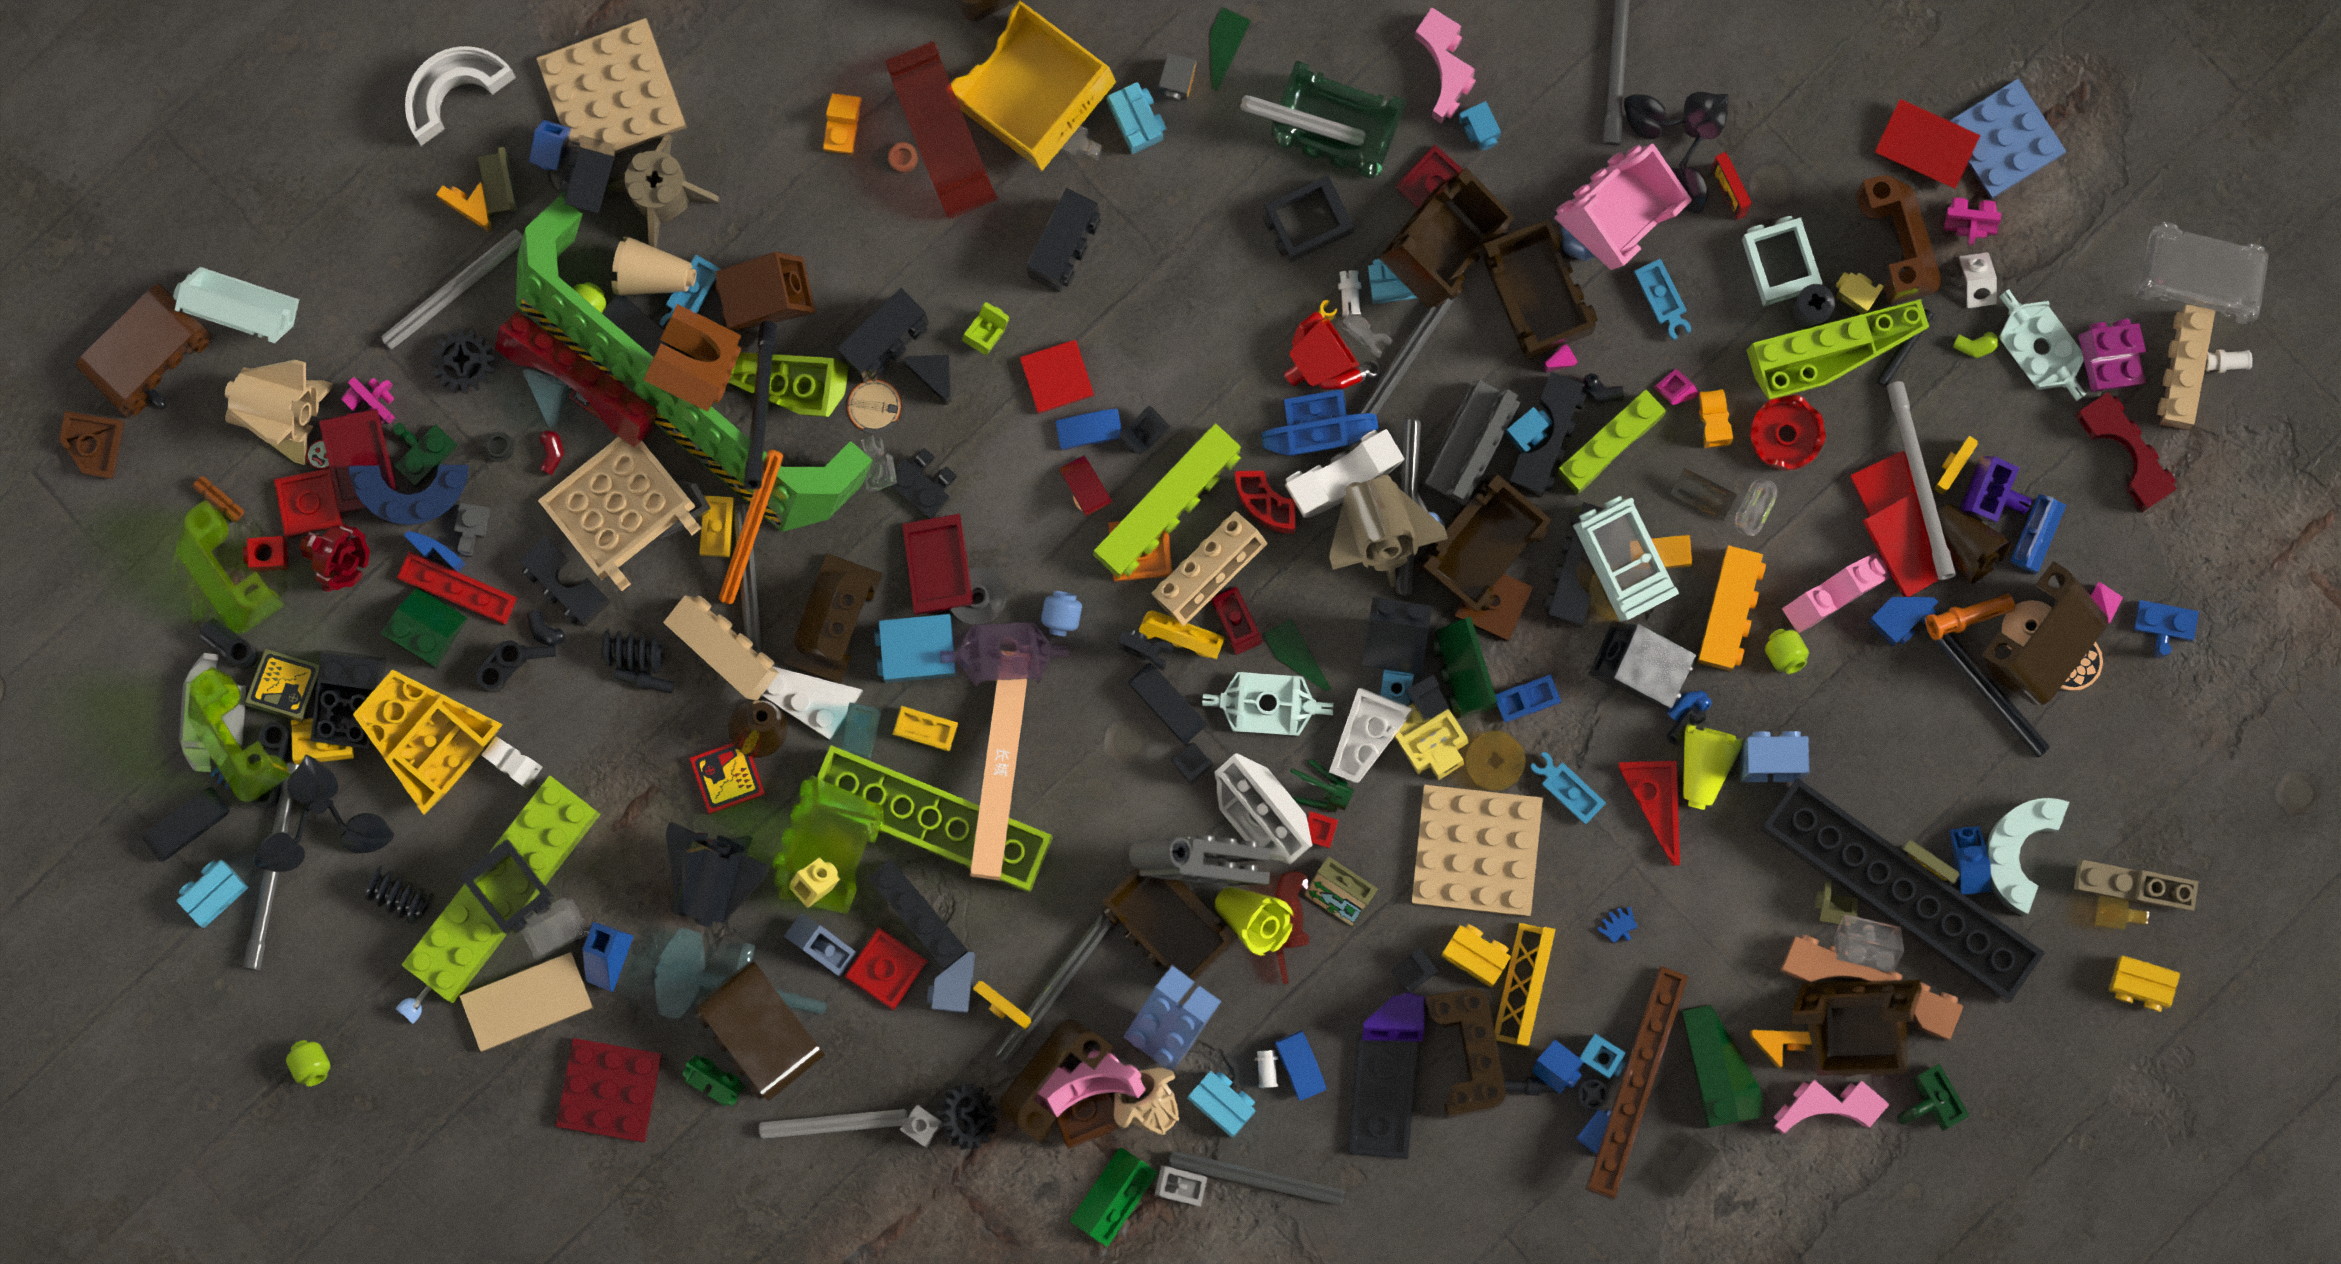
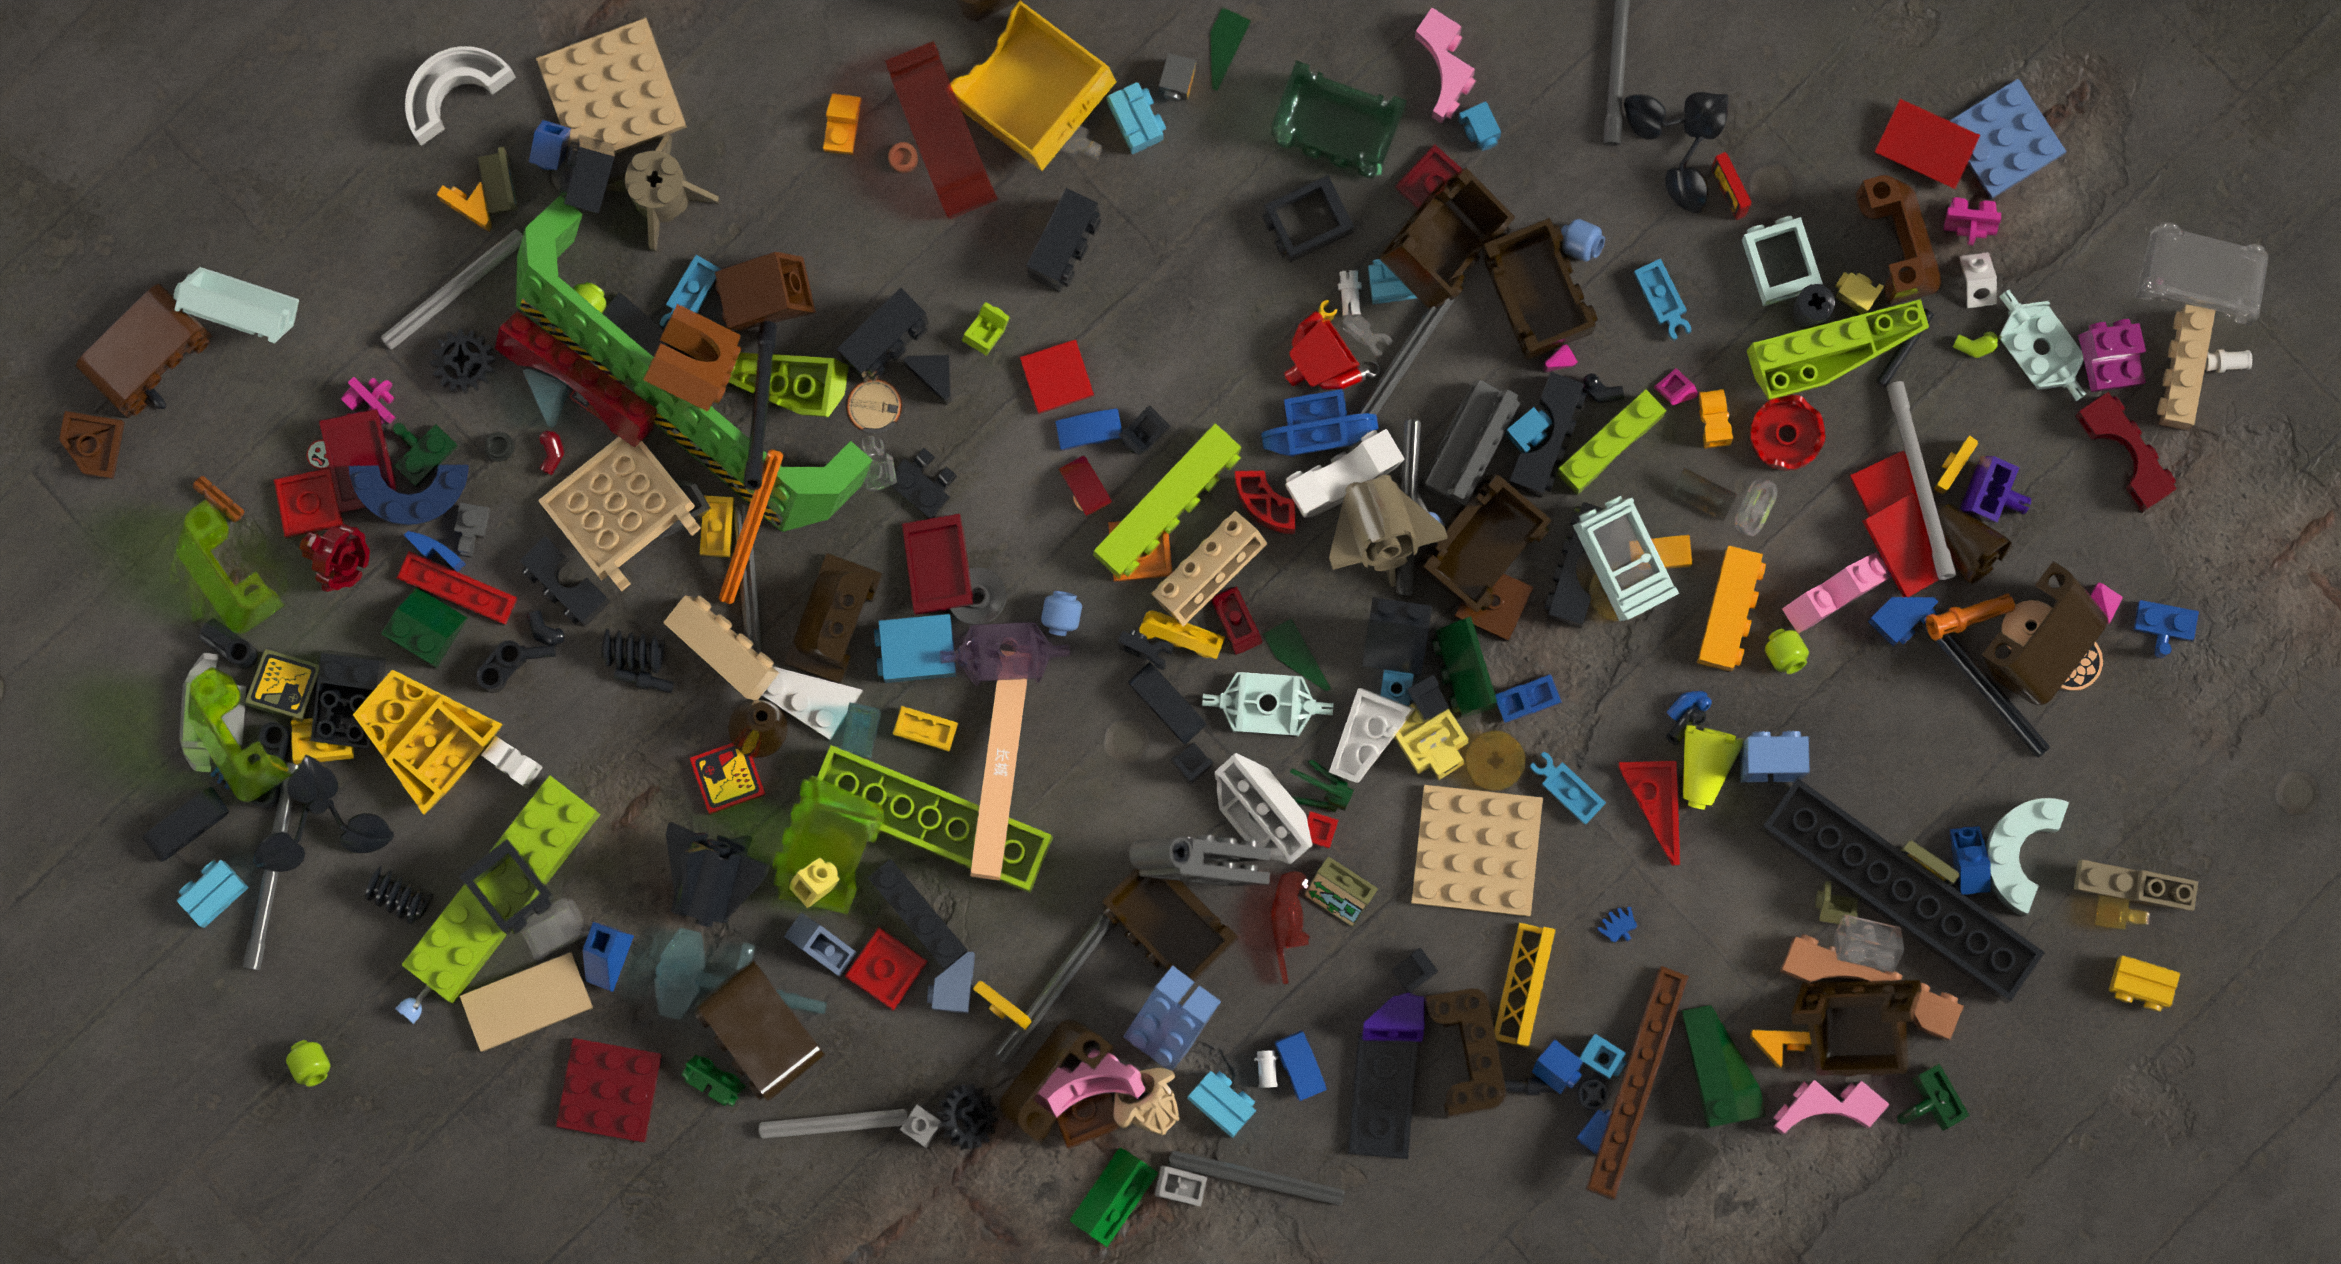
(277, 405): tan brick -> none
(278, 558): red brick -> none
(649, 270): tan cone -> none
(1255, 918): neon yellow cone -> none
(1302, 120): light grey axle -> none
(1476, 955): yellow brick -> none
(1623, 204): bright pink windscreen -> none
(1642, 664): slope -> none
(2038, 533): blue piece -> none

